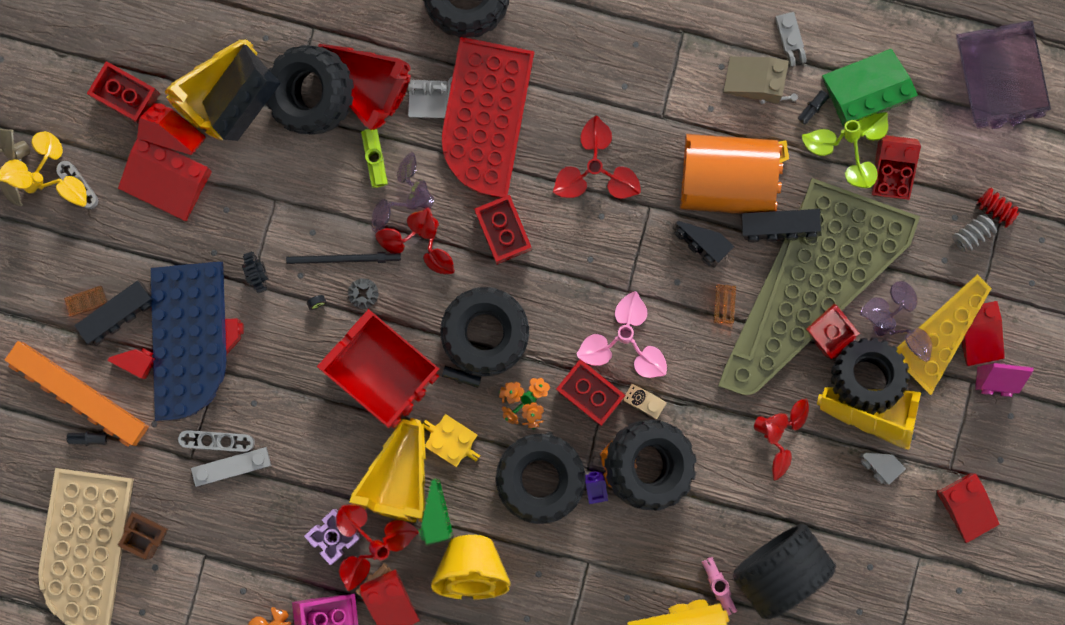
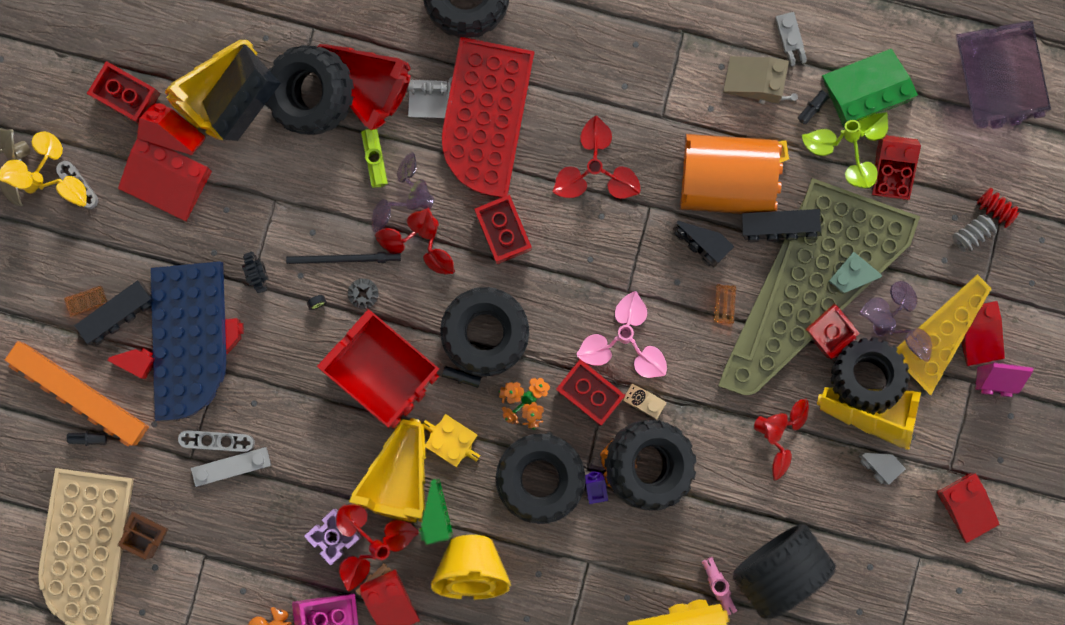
(853, 274): none -> sand green wing

